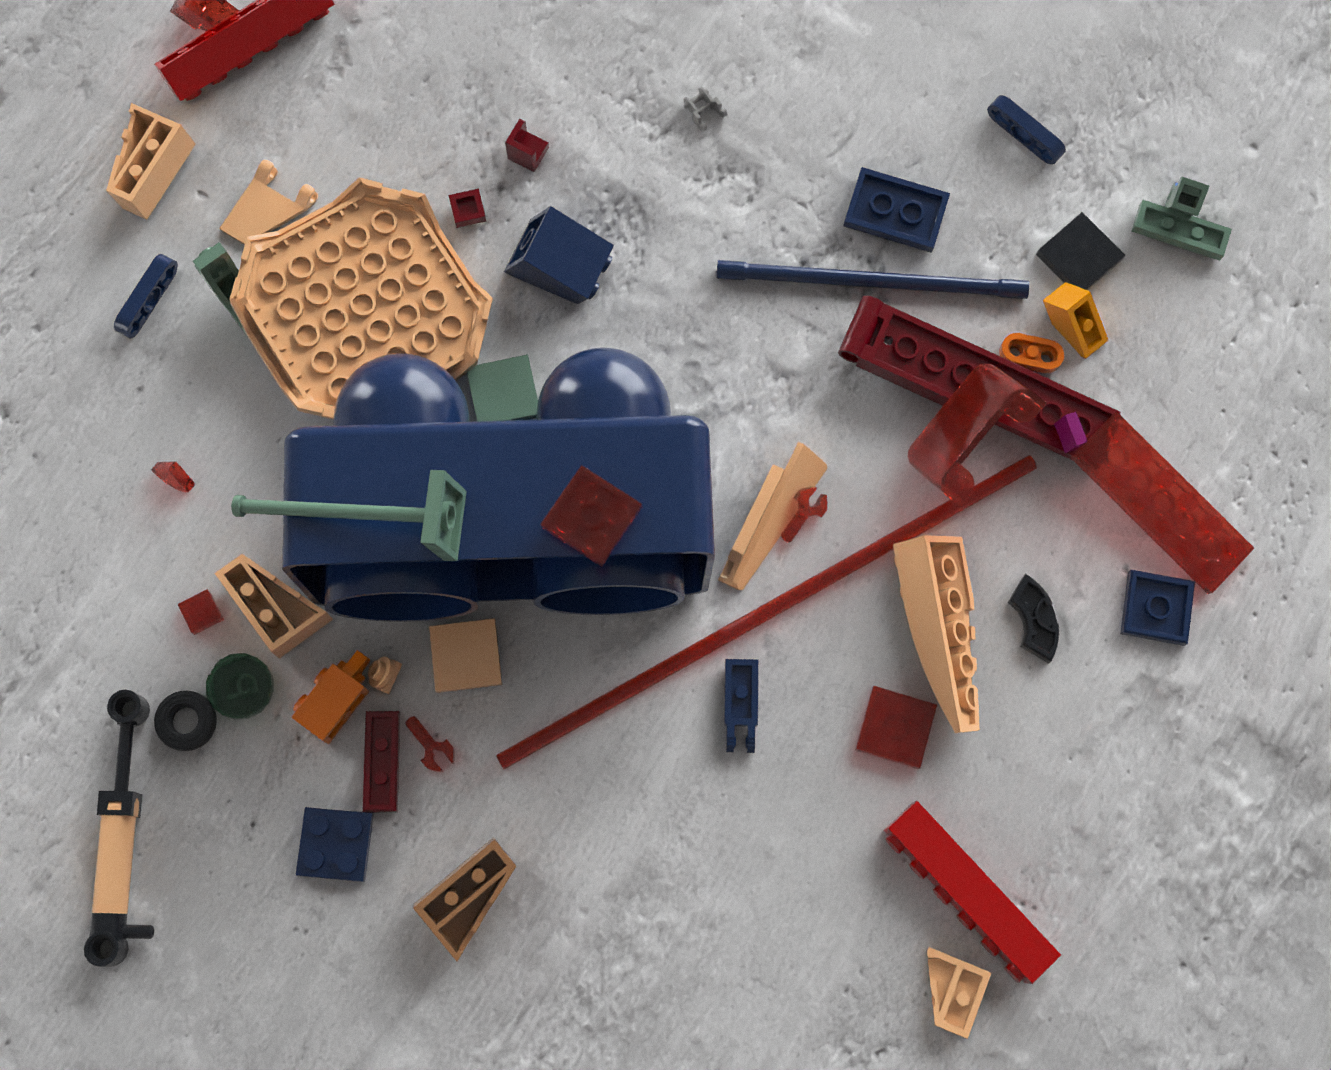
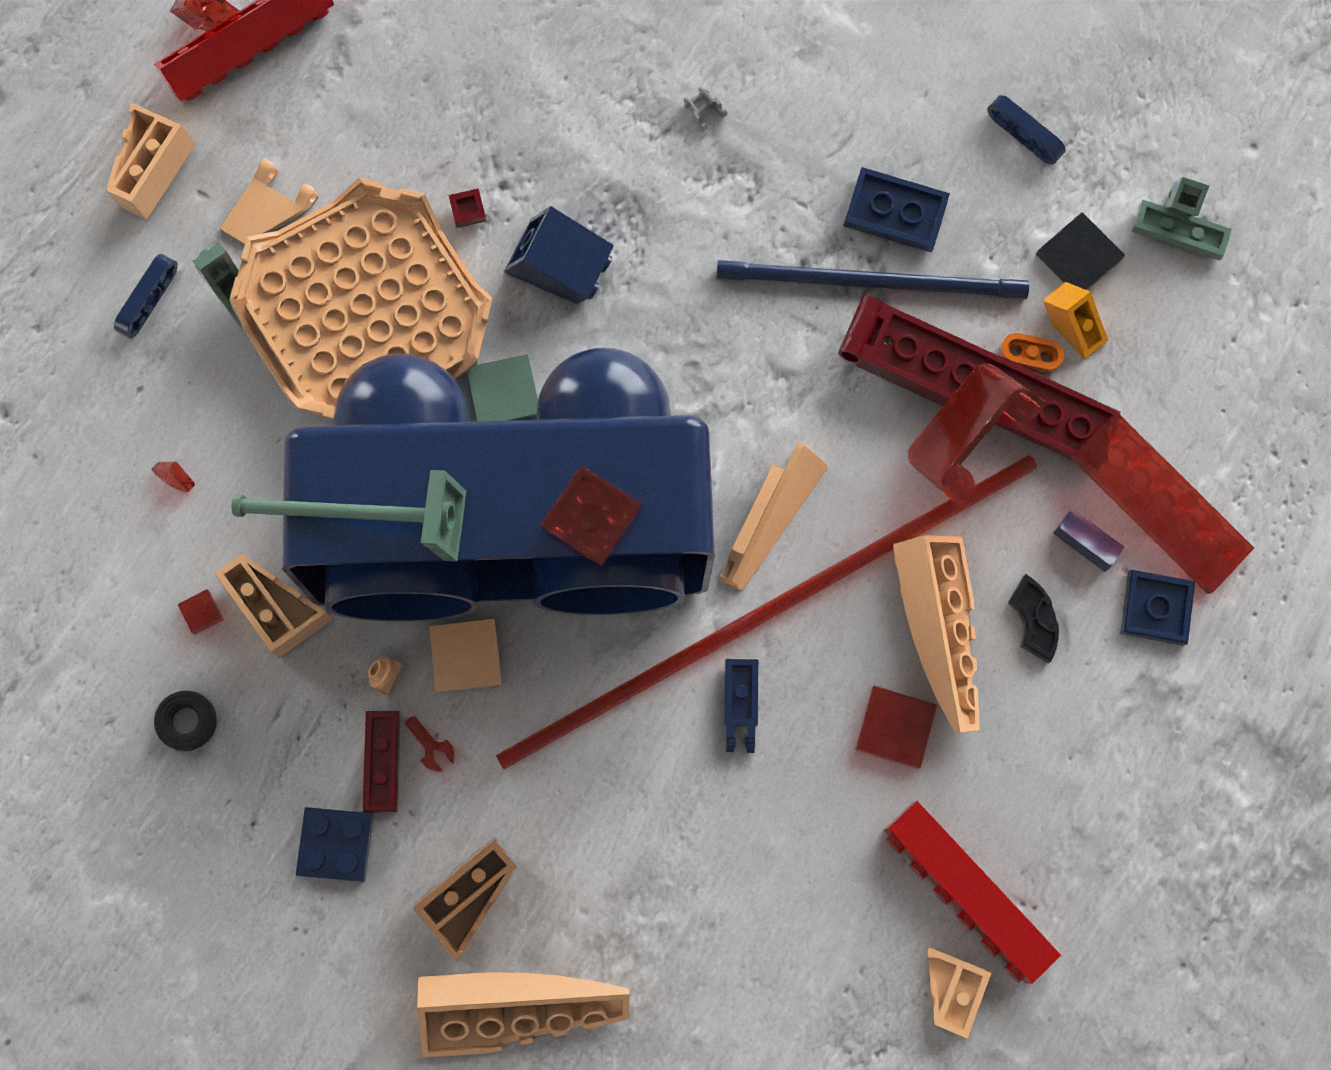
(116, 845): piece -> none
(239, 686): clear green tile -> none
(333, 698): orange hinge -> none
(498, 1008): none -> light nougat wedge
(525, 147): dark red panel -> none
(804, 511): clear red bar -> none
(1070, 432): magenta tile -> none
(1089, 540): none -> slope

